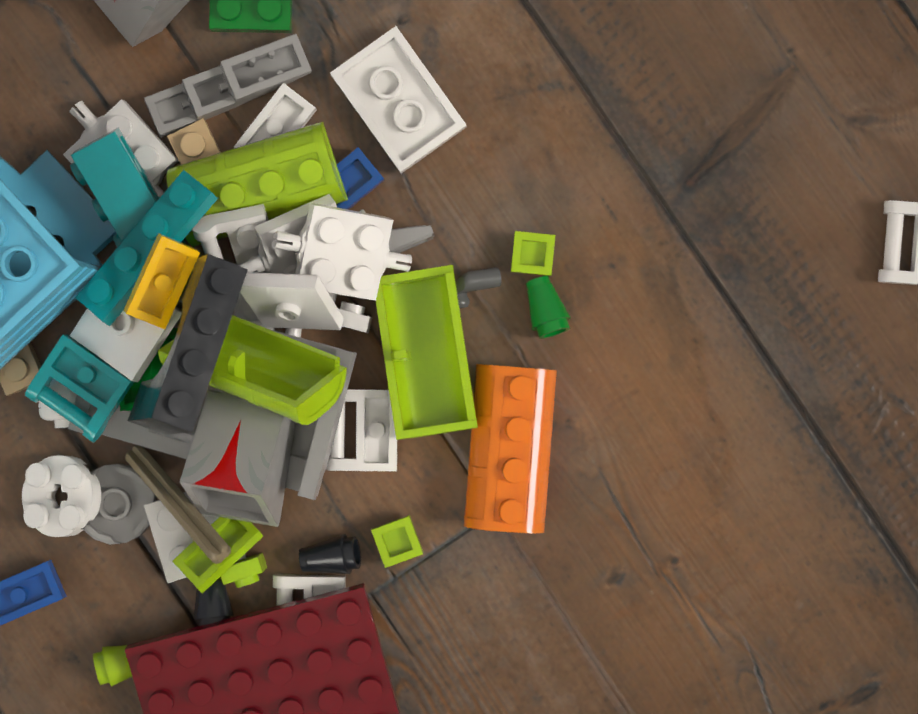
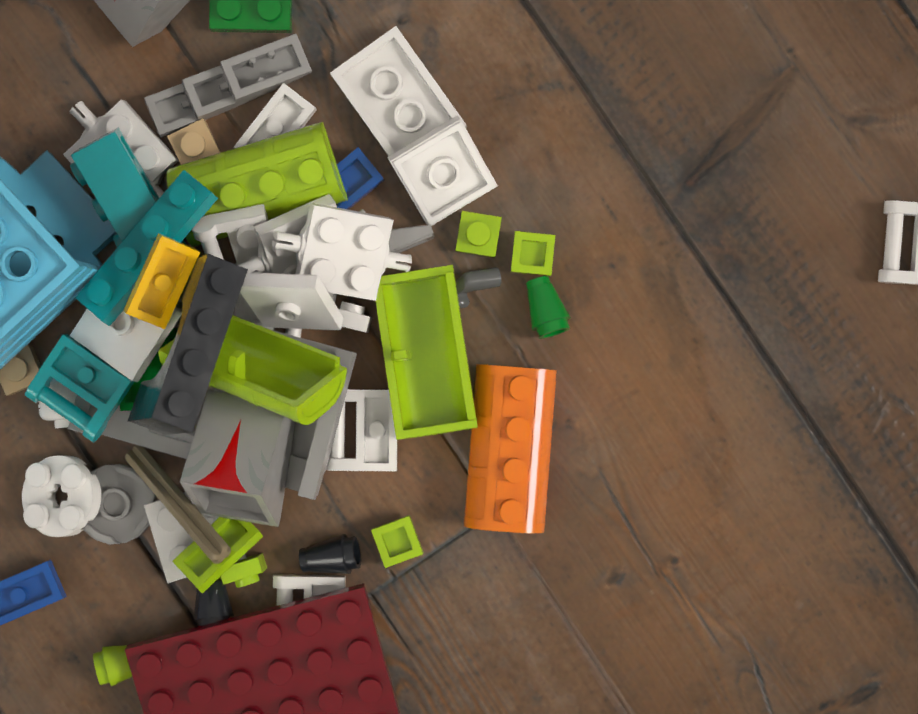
(442, 171): none -> white plate
(478, 234): none -> lime plate

